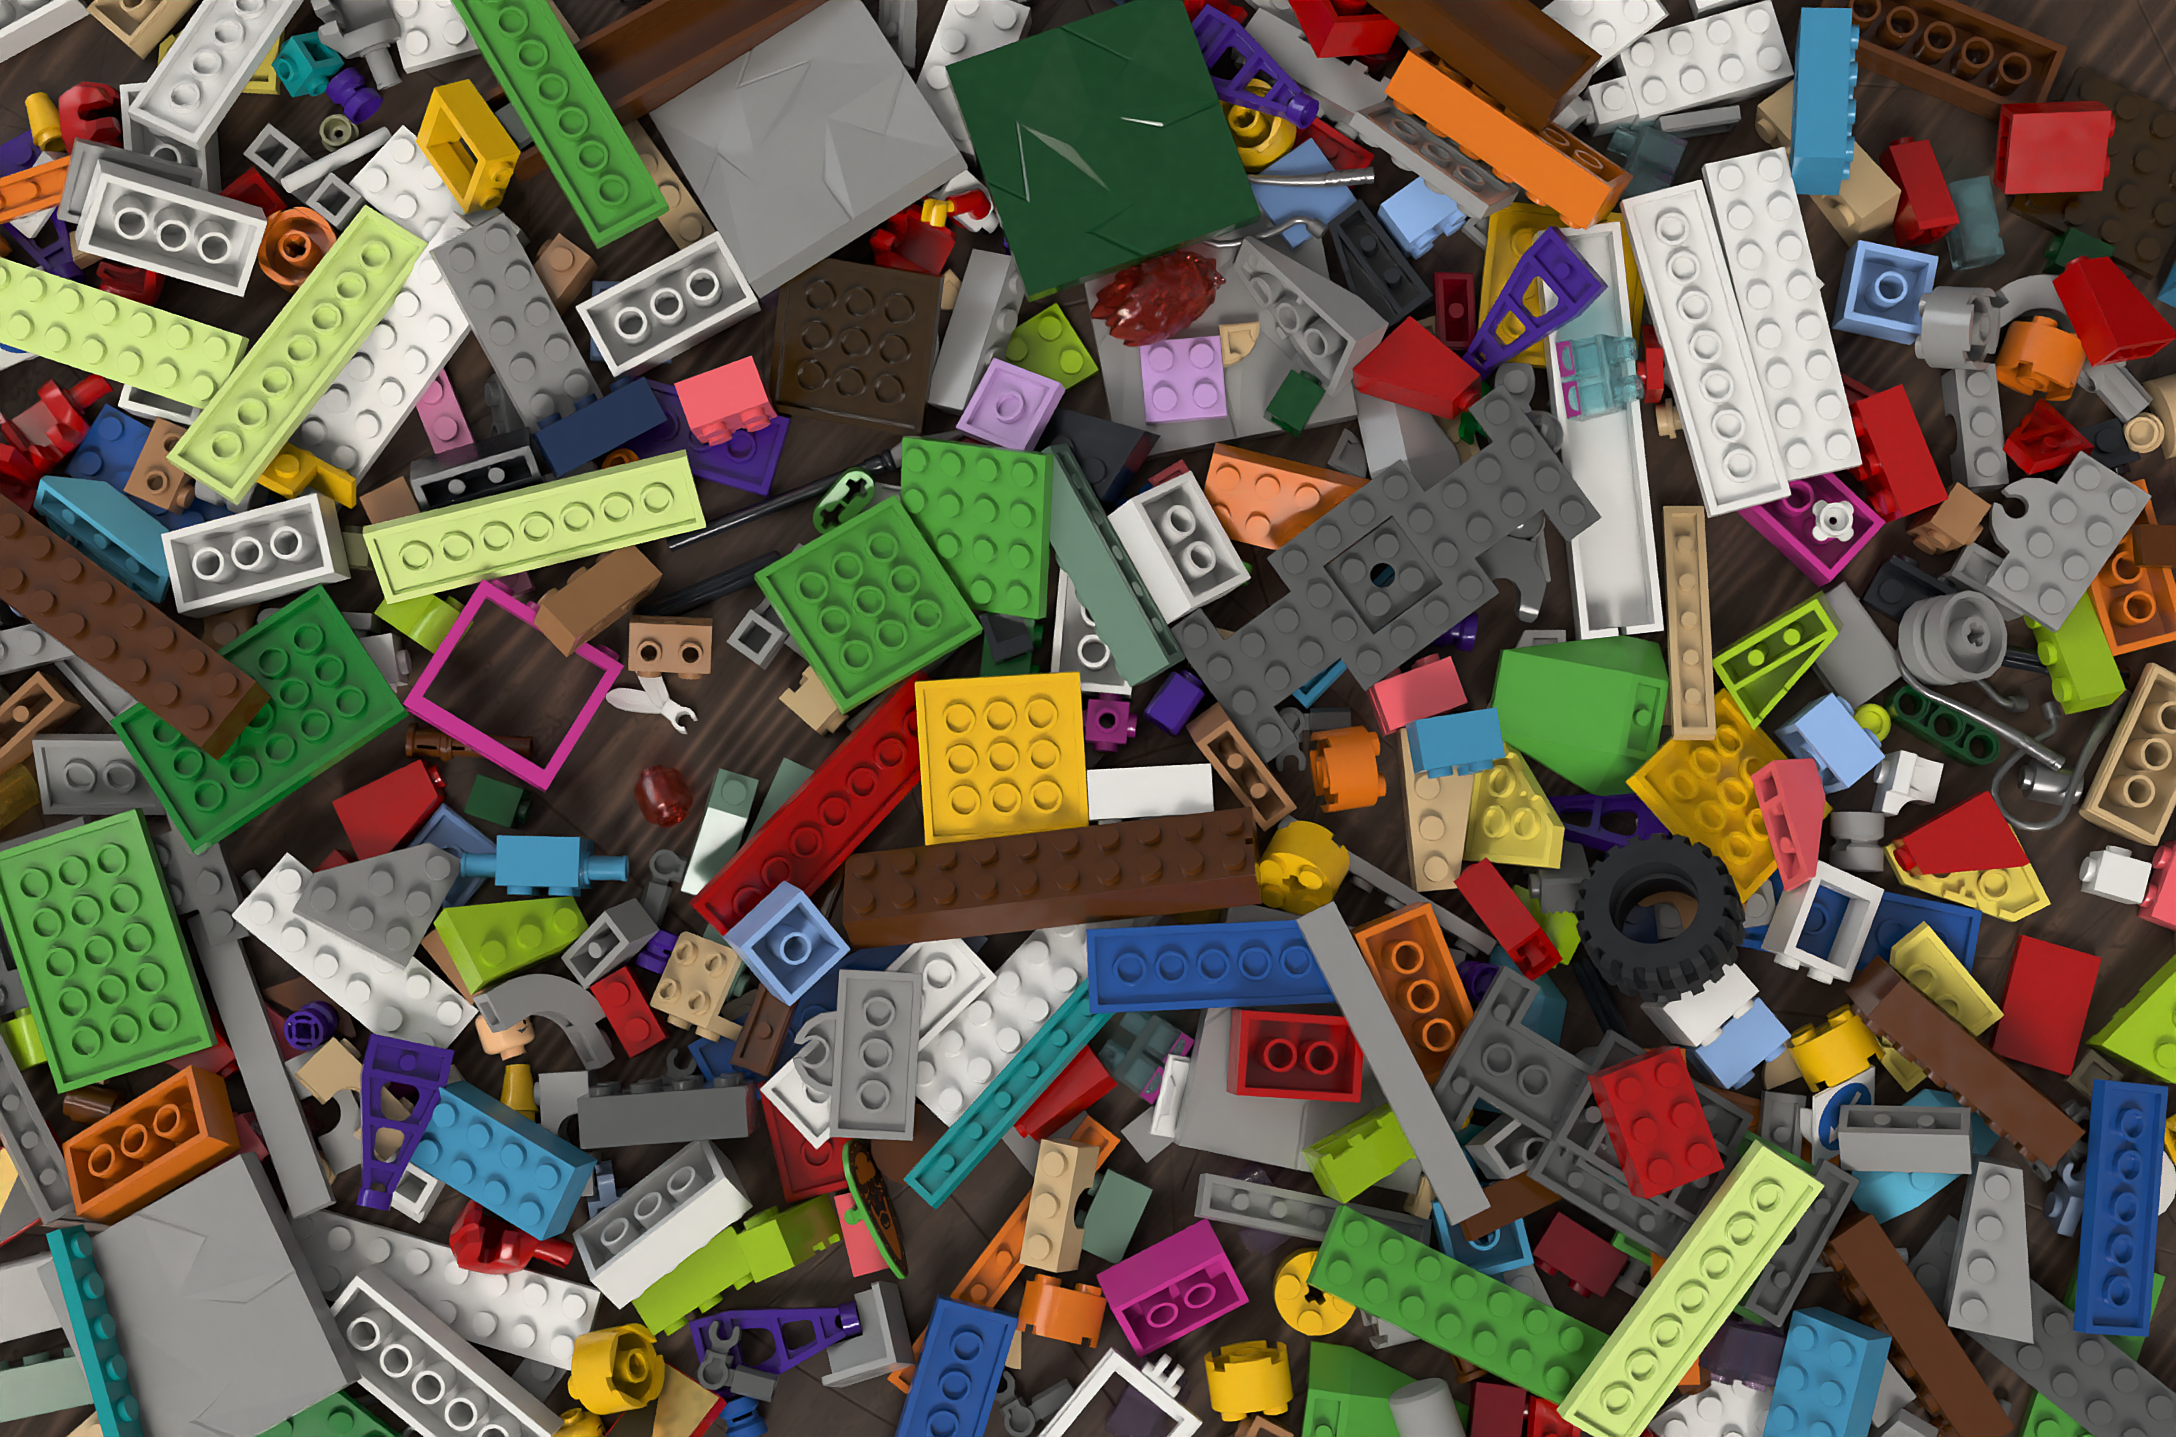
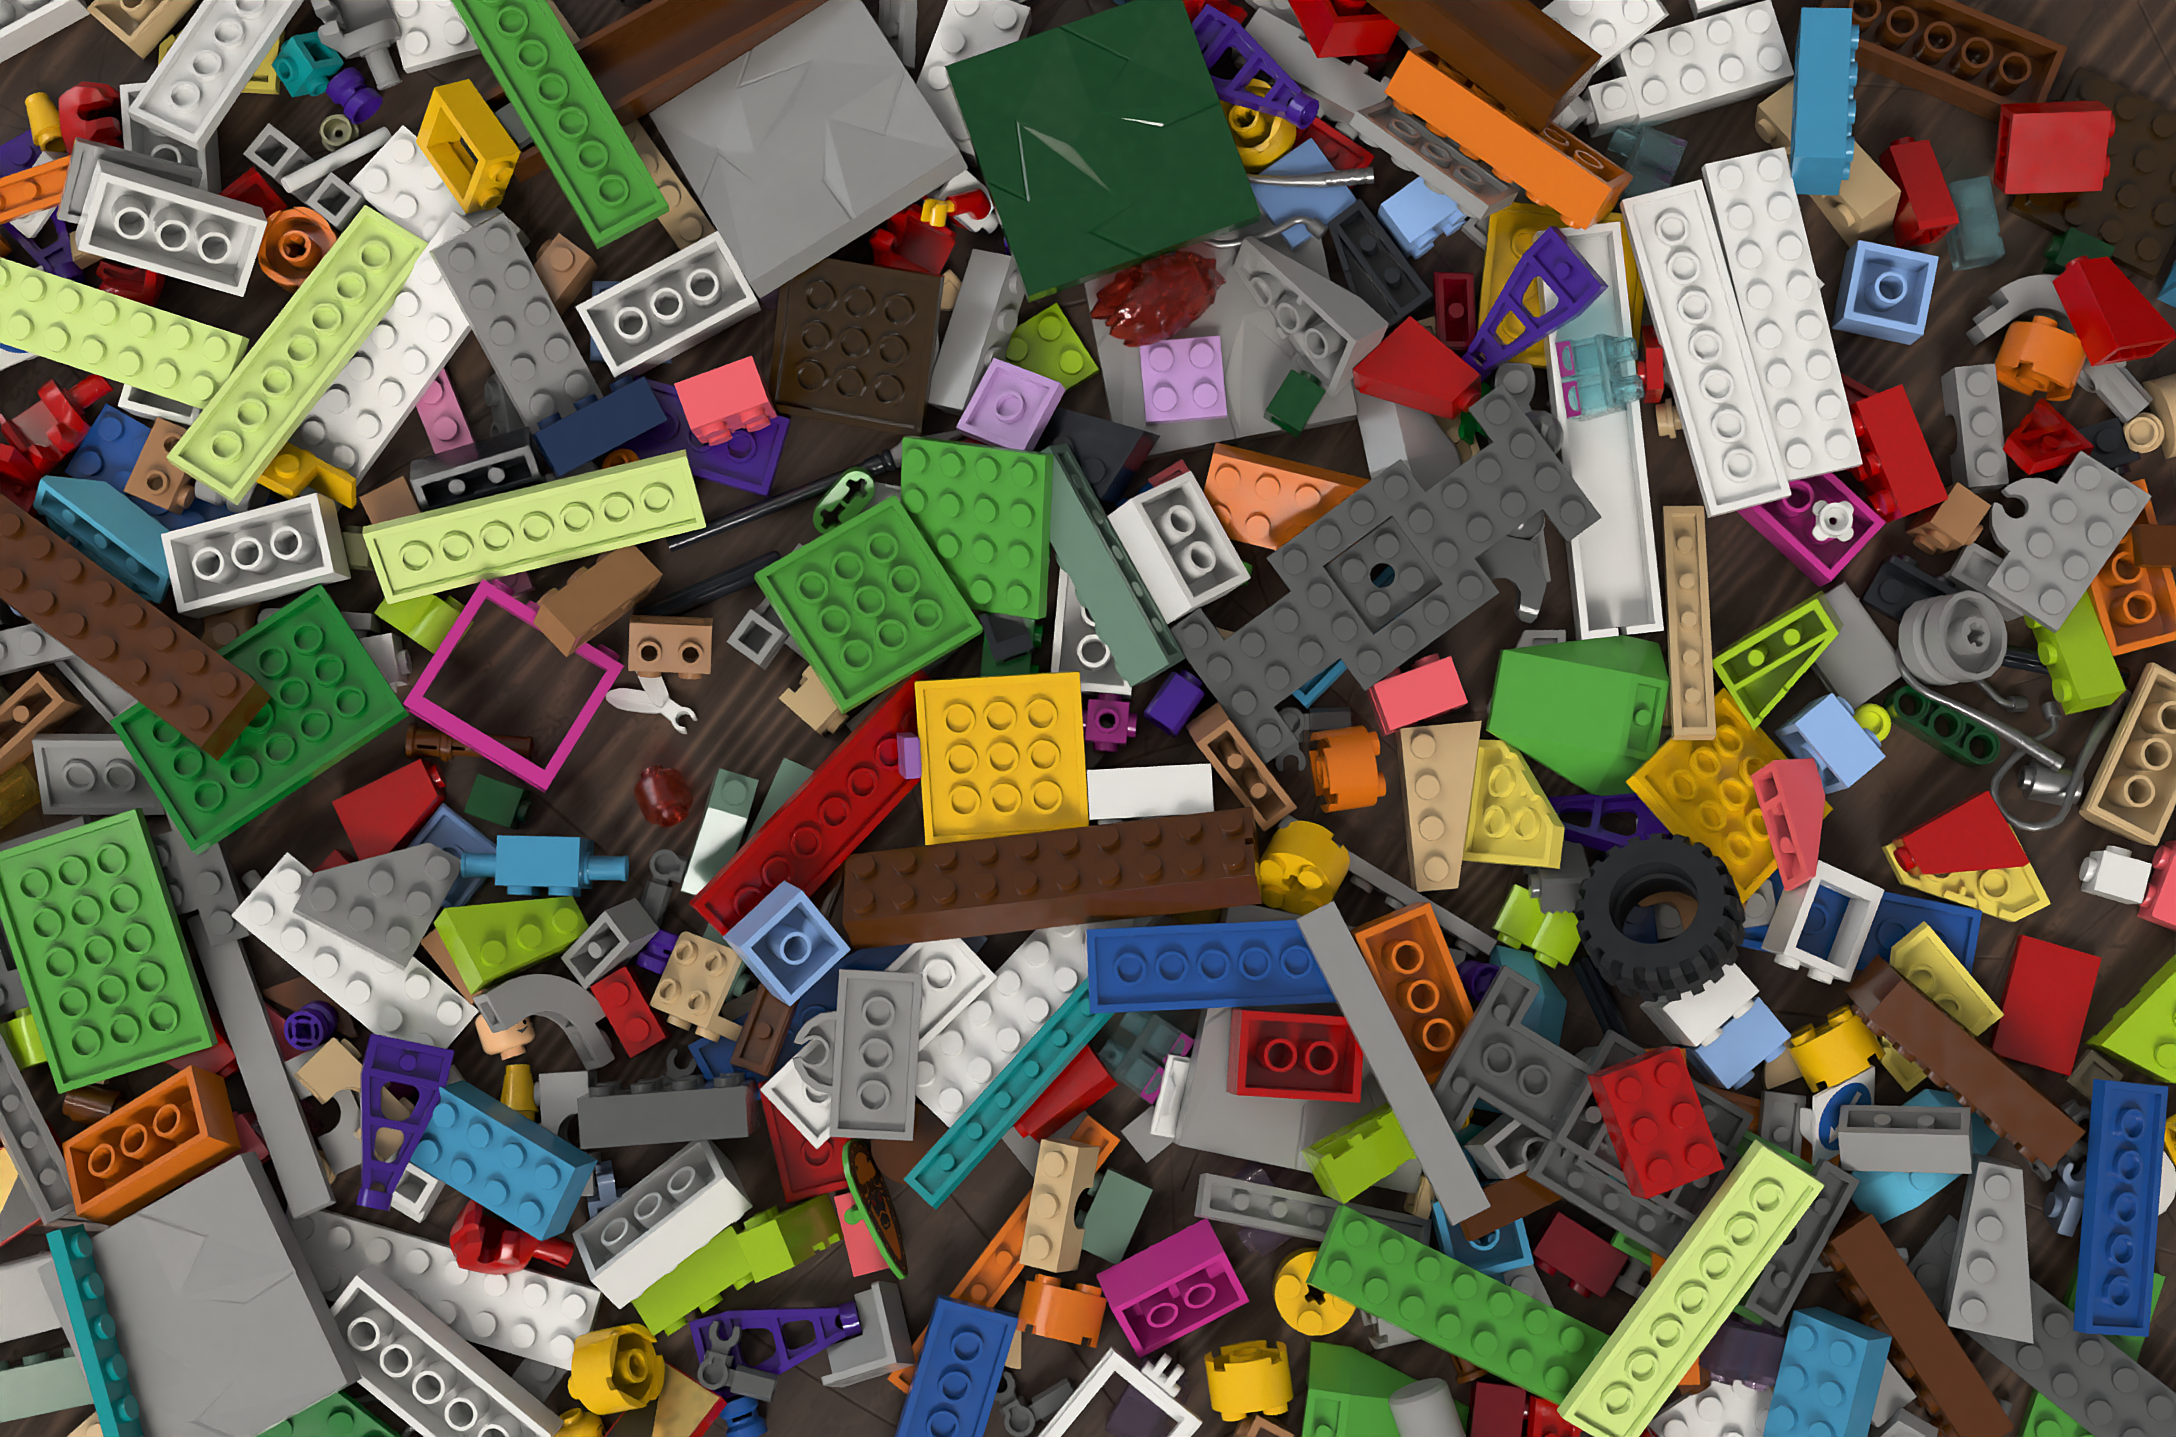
(909, 755): none -> medium lavender tile
(1237, 341): tan tile -> none
(1348, 456): light grey tile -> none
(1457, 742): dark azure brick -> none
(1461, 634): dark purple wheel -> none
(1508, 919): red slope -> none
(1700, 122): light grey tile -> none
(1857, 841): light grey wheel -> none
(1905, 779): white brick -> none
(1957, 327): light grey brick -> none

